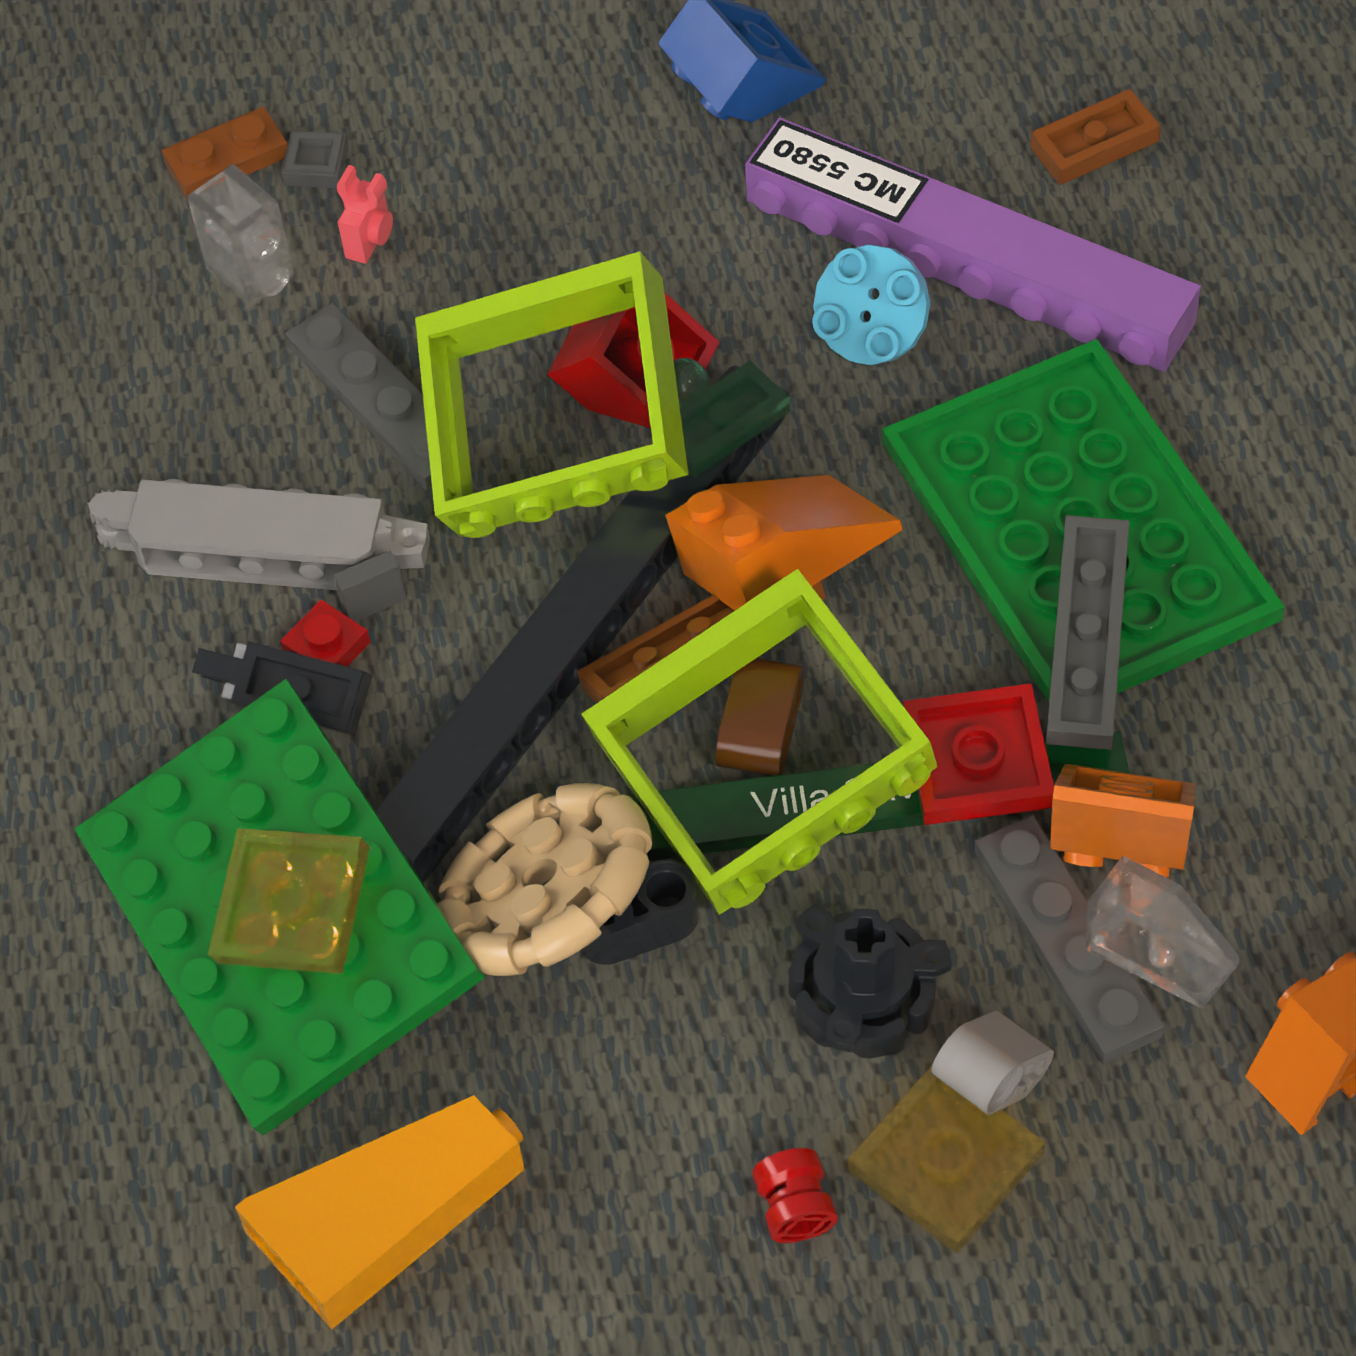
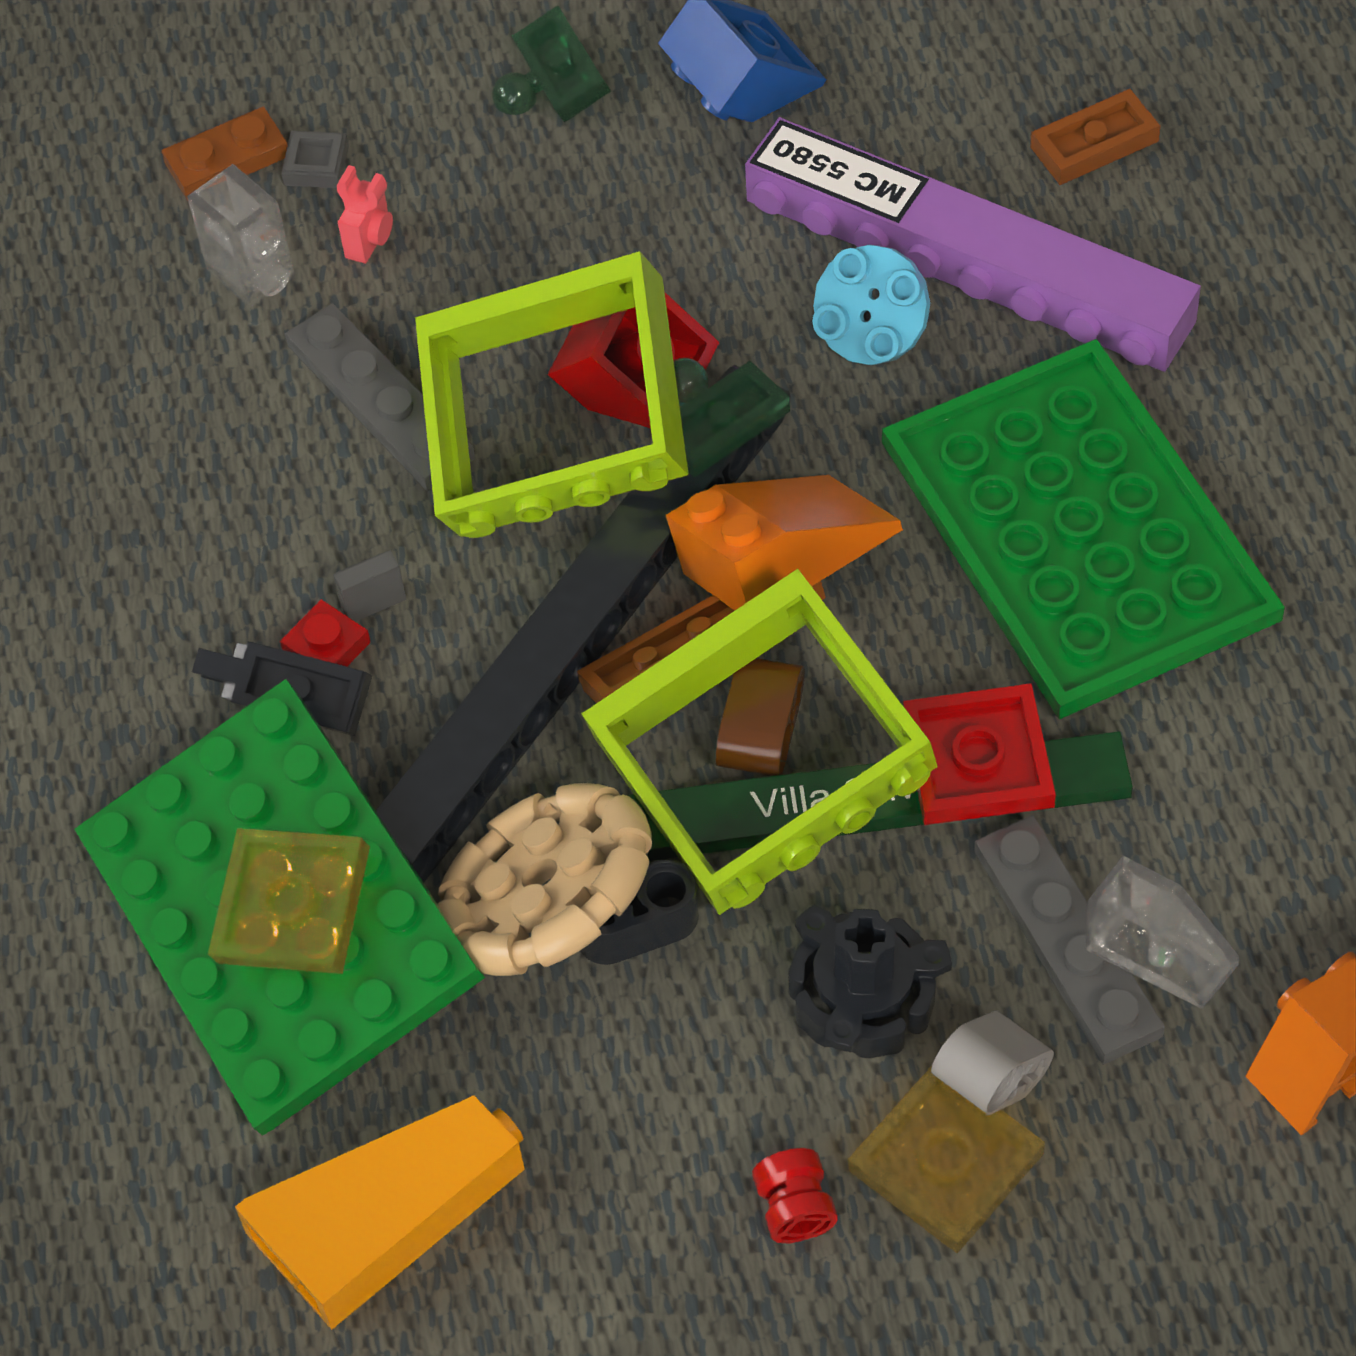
(252, 532): light grey hinge -> none
(557, 66): none -> clear green plate
(1088, 633): dark grey plate -> none
(1121, 815): orange slope -> none

